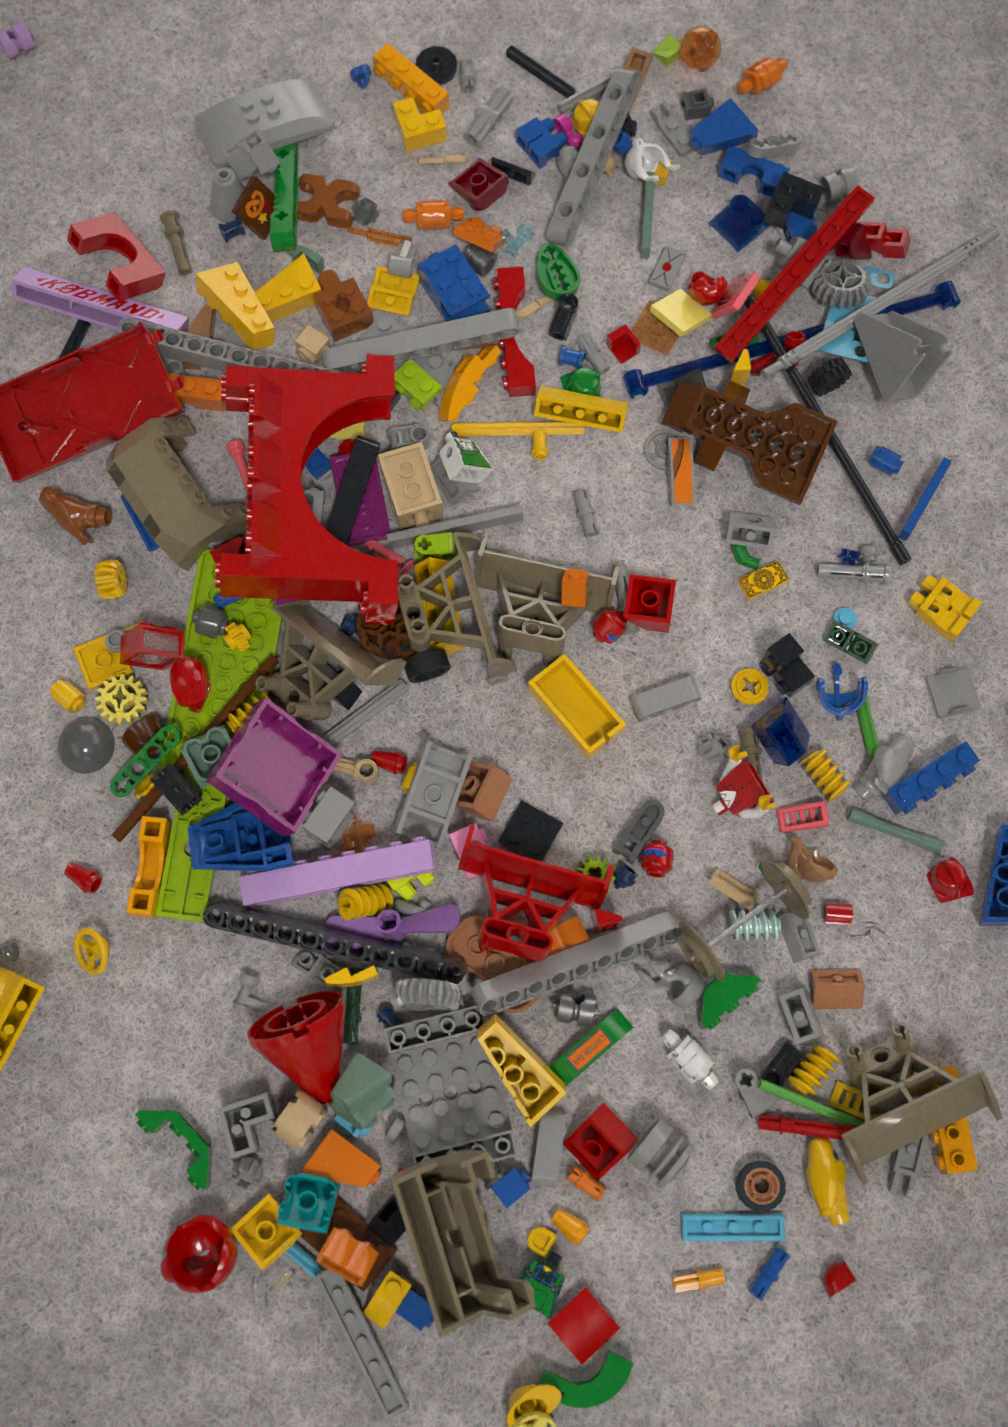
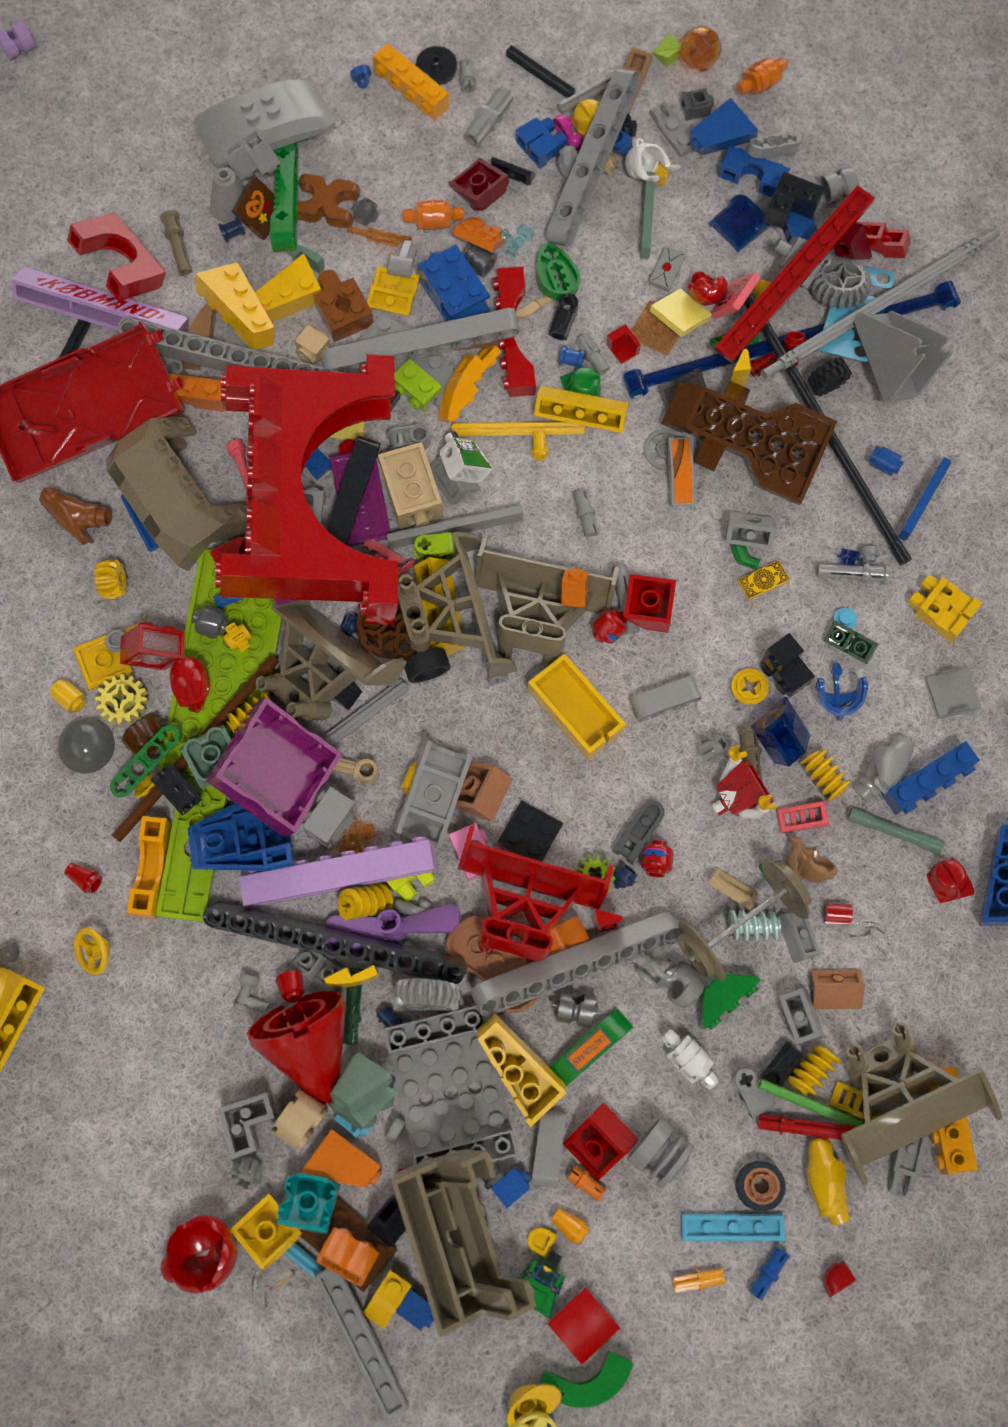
(201, 1169): green slope -> none
(290, 985): none -> red hat
(390, 761): red cone -> none
(418, 130): yellow brick -> none
(448, 159): tan piece -> none
(867, 729): bright green axle -> none

